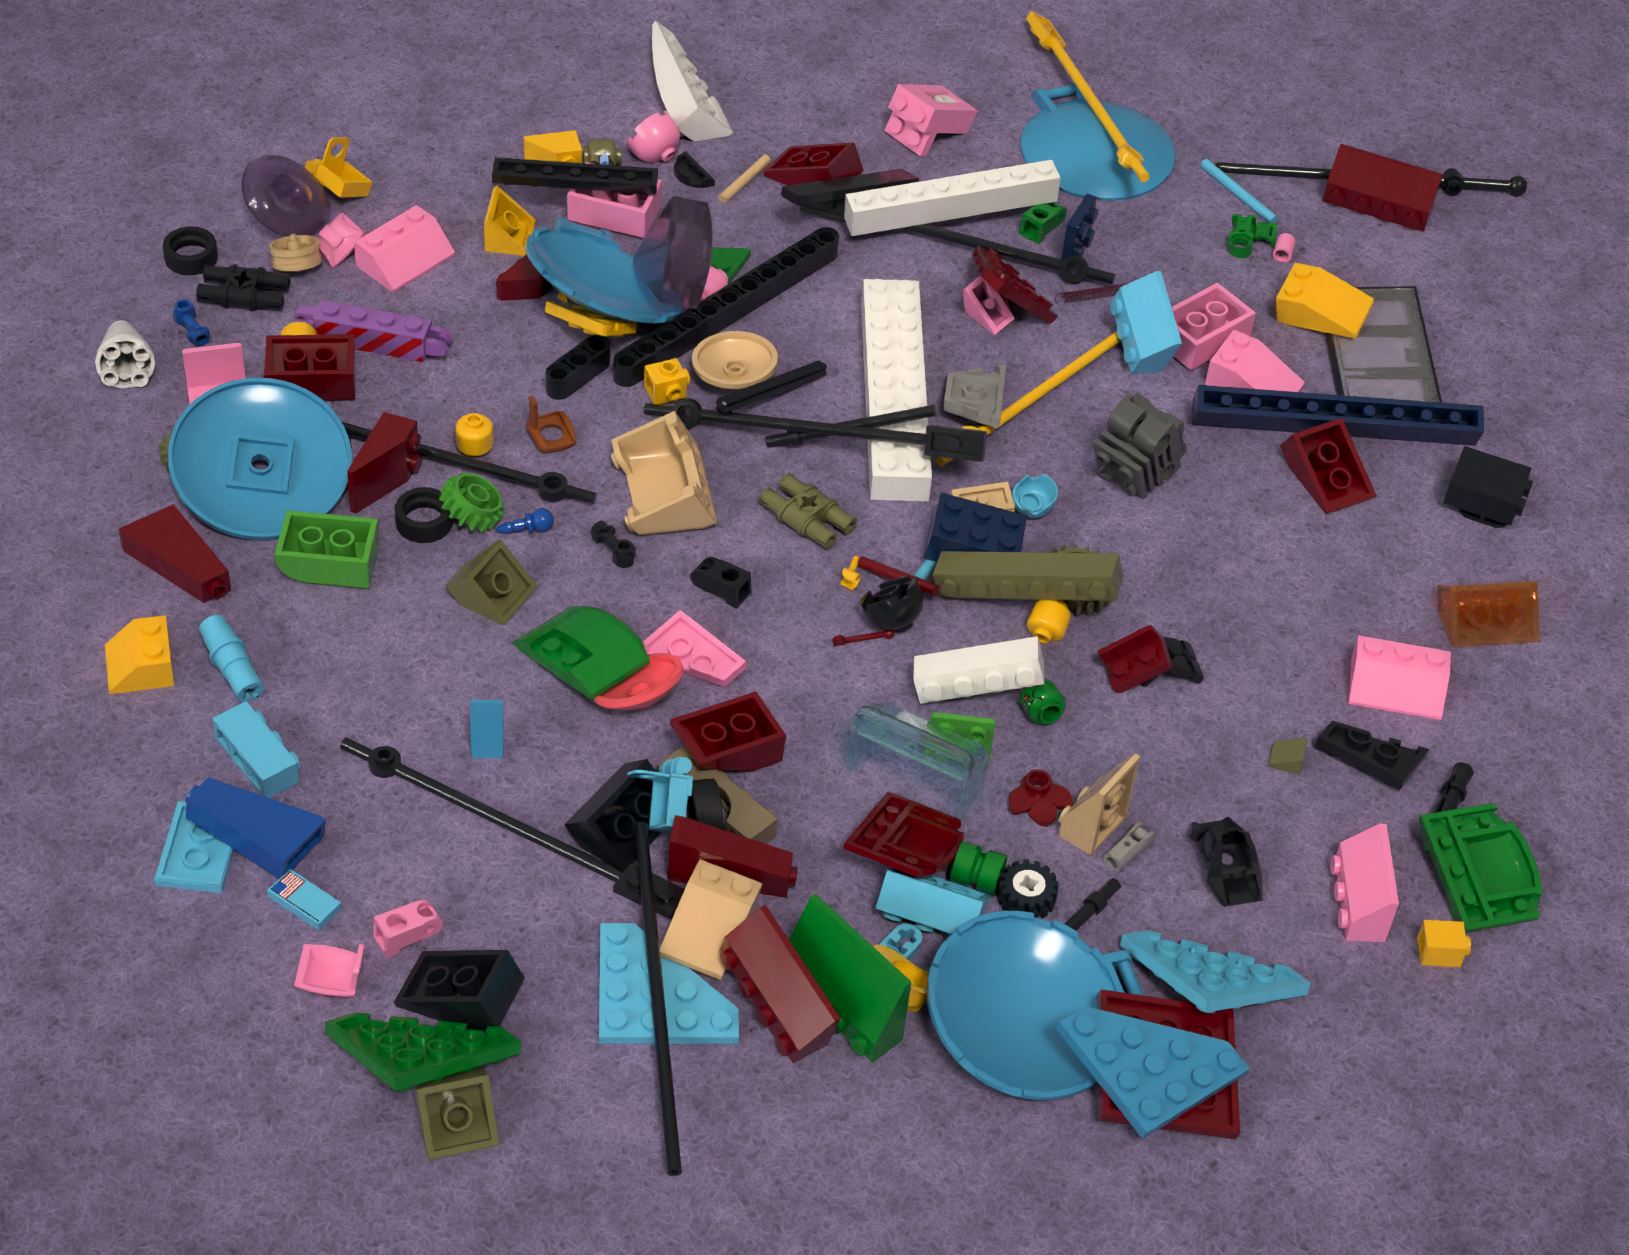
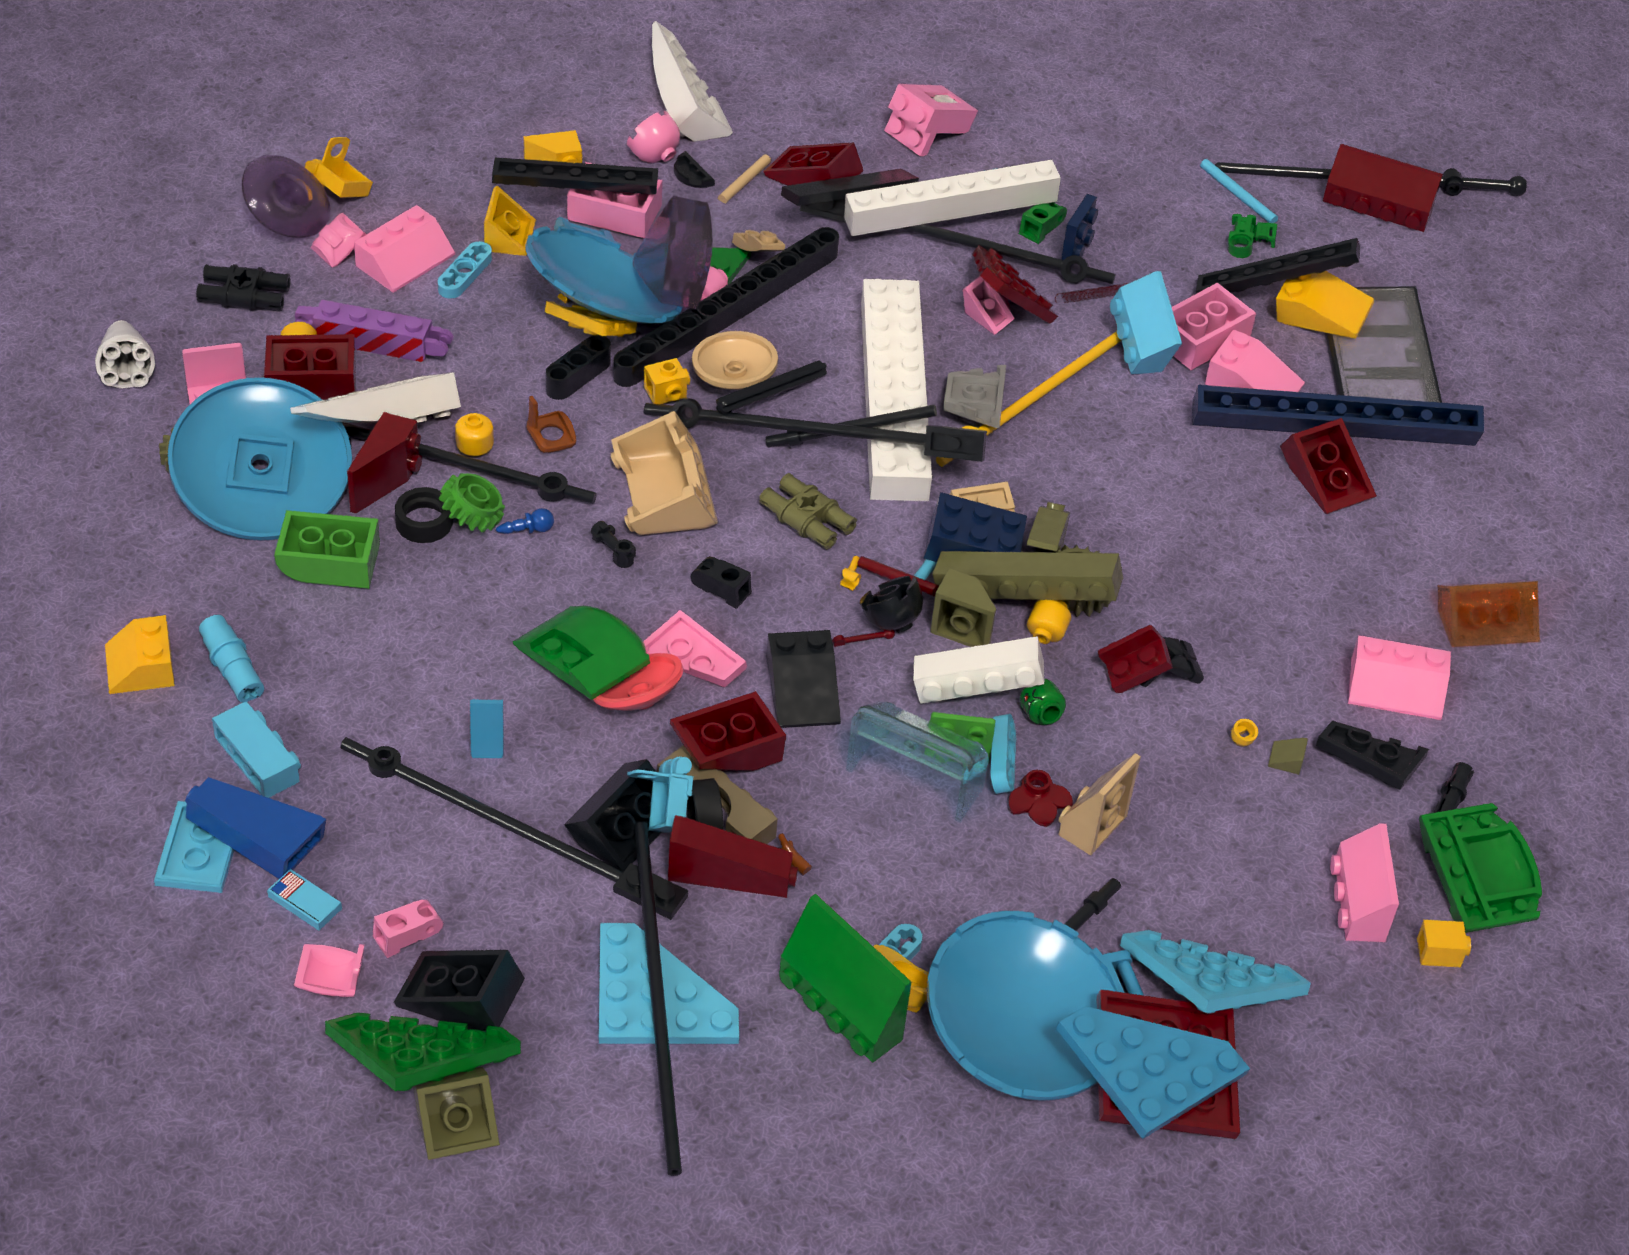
(177, 553): dark red slope -> none
(184, 316): blue bar -> none
(185, 237): black tyre -> none
(295, 253): tan wheel -> none
(405, 398): none -> white wedge
(464, 260): none -> medium azure beam
(492, 584): olive slope -> none
(521, 282): dark red slope -> none
(602, 152): olive head -> none
(707, 912): tan slope -> none
(758, 242): none -> tan slope
(779, 985): dark red slope -> none
(798, 860): none -> dark orange bar
(803, 678): none -> black slope
(907, 837): dark red slope -> none
(930, 901): medium azure slope -> none
(963, 610): none -> olive slope
(978, 868): green wheel -> none
(1003, 754): none -> medium azure beam
(1015, 885): black wheel -> none
(1034, 493): medium azure hair -> none
(1049, 527): none -> olive slope
(1051, 39): yellow bar -> none
(1085, 151): dark azure dish -> none
(1127, 848): light grey bar -> none
(1140, 446): dark grey piece -> none
(1234, 882): black piece -> none
(1240, 728): none -> yellow hinge
(1283, 267): none -> black plate
(1284, 247): bright pink hinge -> none
(1488, 488): black brick -> none

